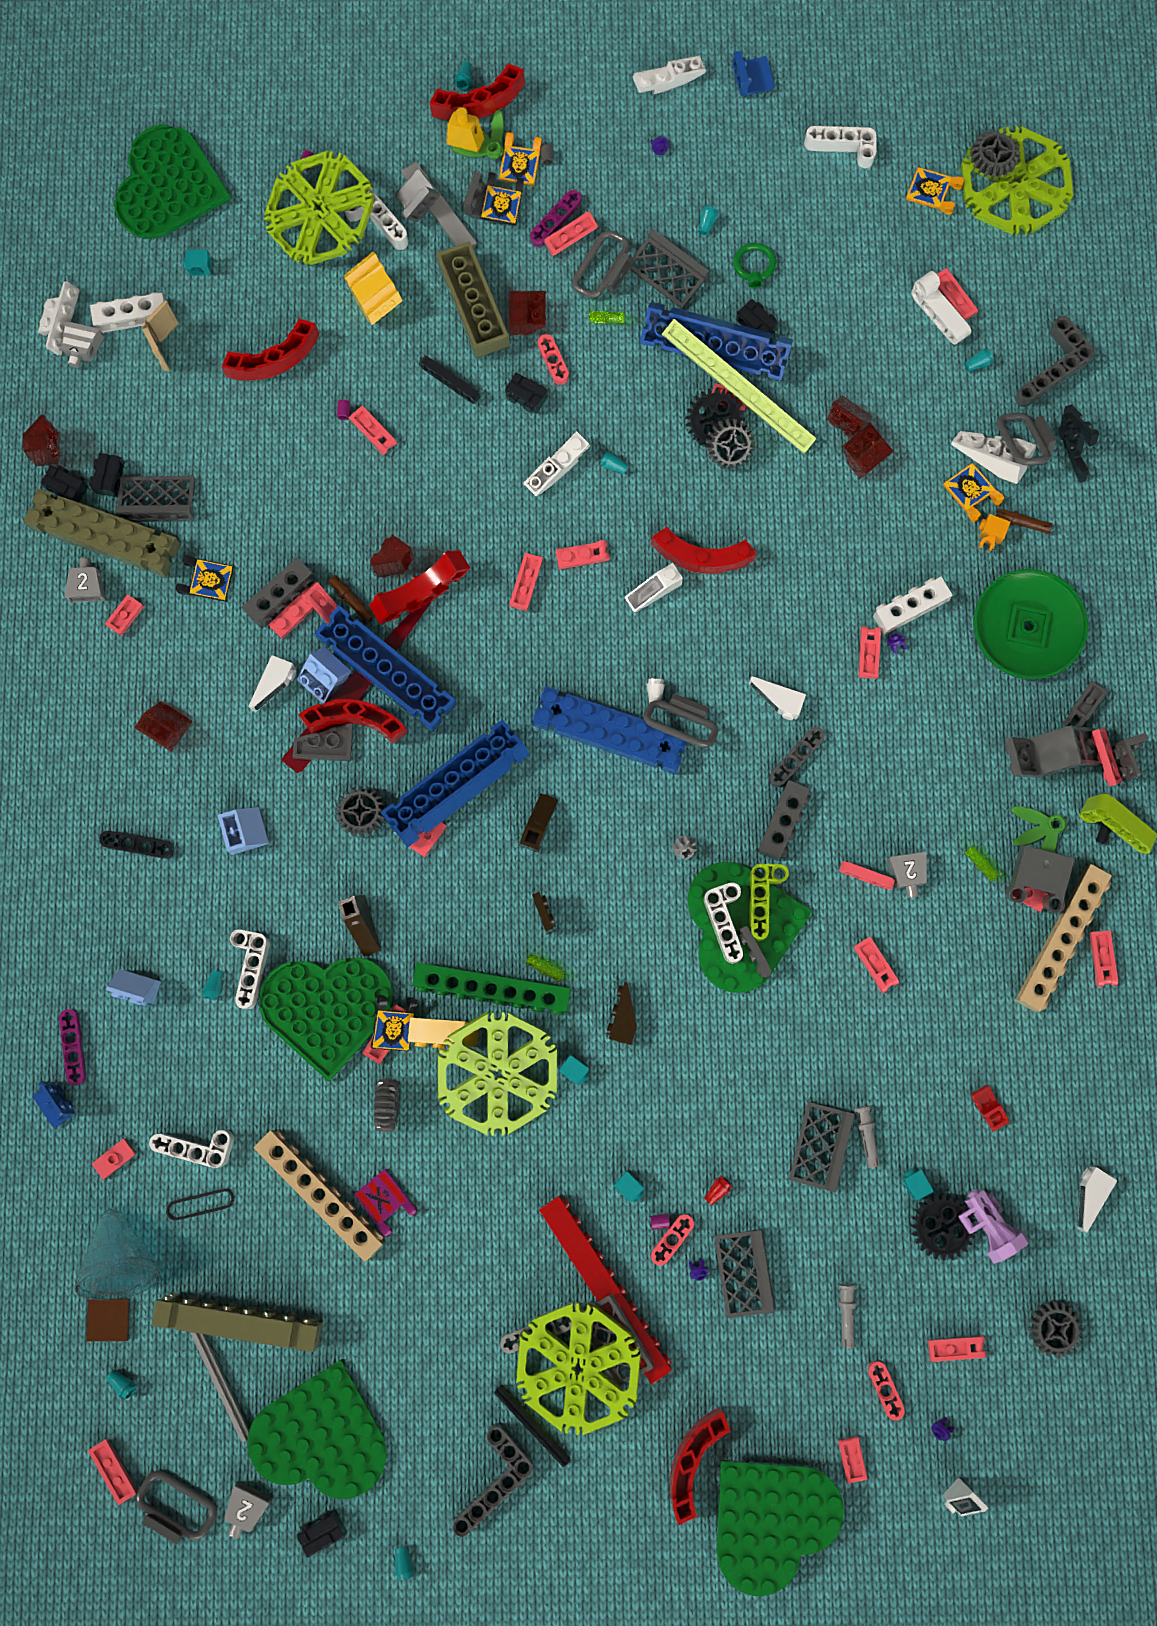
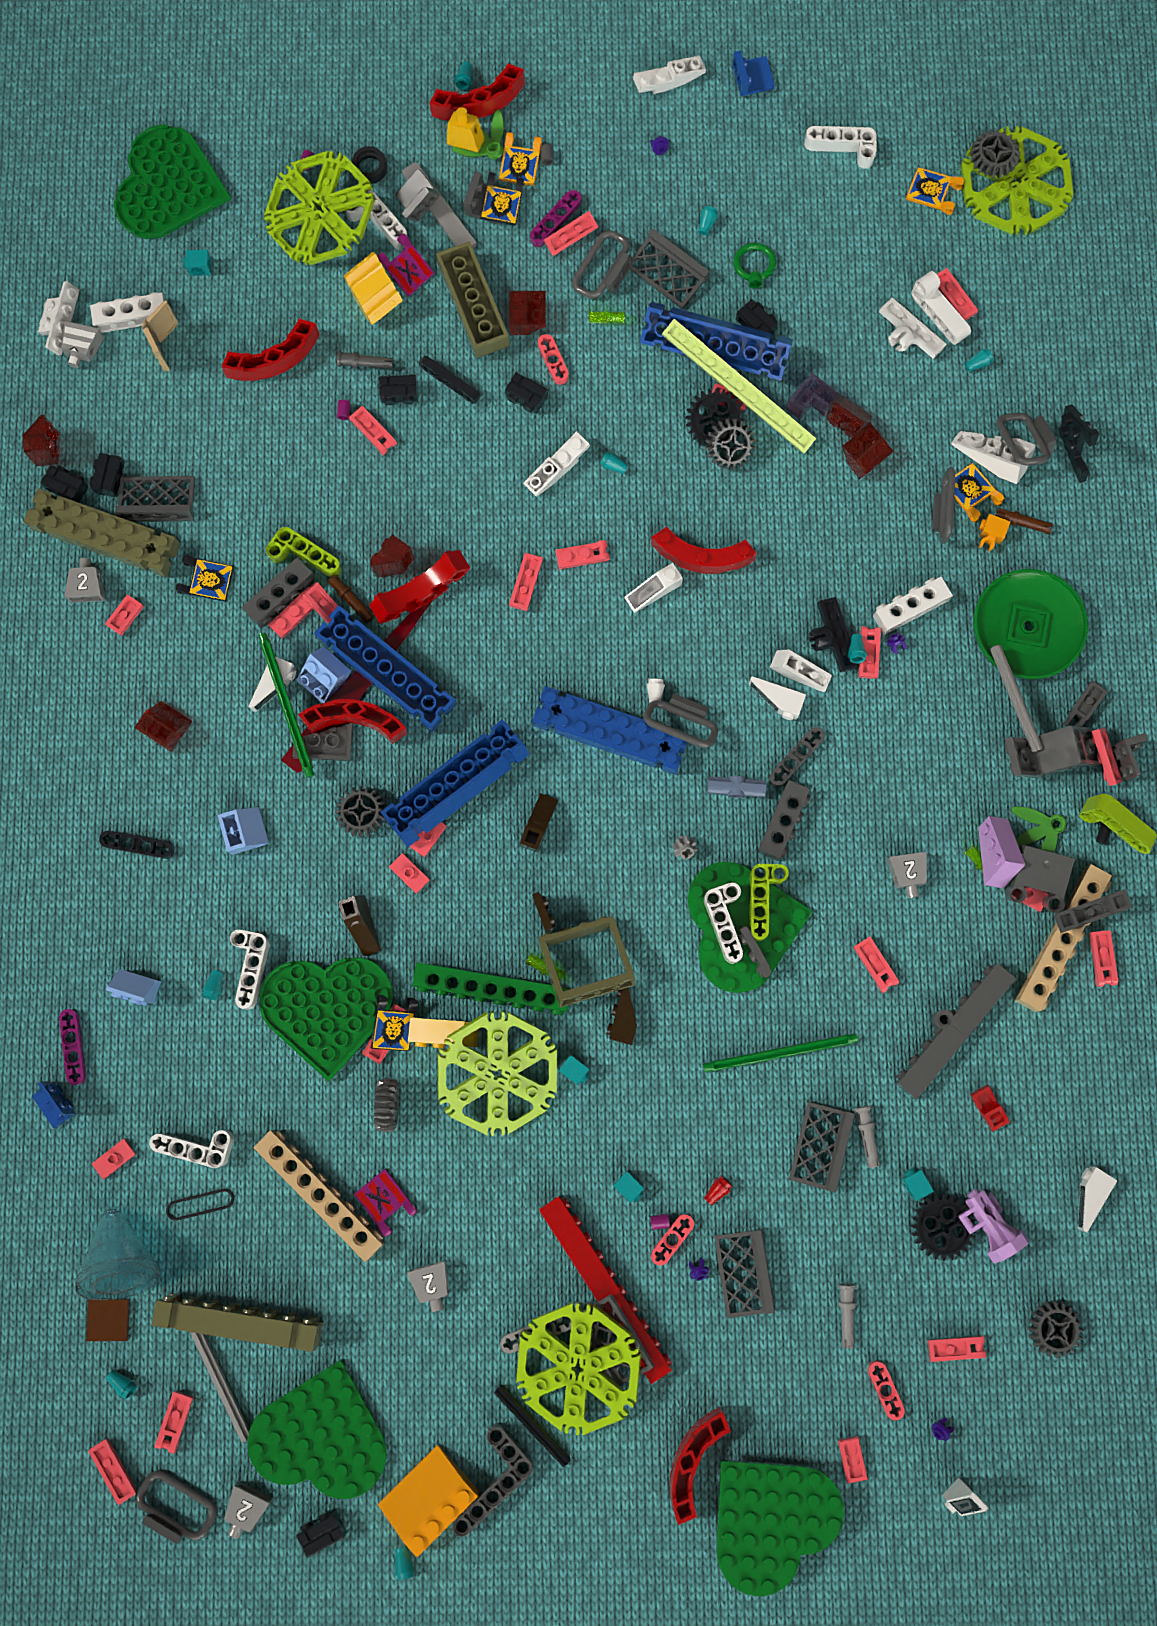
(174, 1421): none -> coral plate
(284, 700): none -> green piece
(306, 555): none -> lime beam
(355, 360): none -> dark grey pin
(371, 152): none -> black tyre
(398, 389): none -> black brick
(407, 268): none -> flag
(409, 873): none -> coral plate
(428, 1500): none -> light orange slope
(430, 1284): none -> light grey torso
(593, 989): none -> olive window
(736, 787): none -> sand blue piece
(780, 1052): none -> green piece
(799, 669): none -> white slope
(813, 394): none -> clear purple brick
(833, 634): none -> black plate
(857, 650): none -> teal cone
(867, 875): coral beam -> none
(910, 330): none -> white plate
(944, 507): none -> dark grey bar
(954, 1031): none -> dark grey hinge
(999, 852): none -> lavender wedge
(1016, 698): none -> light grey axle
(1060, 368): dark grey beam -> none
(1092, 911): none -> dark grey slope

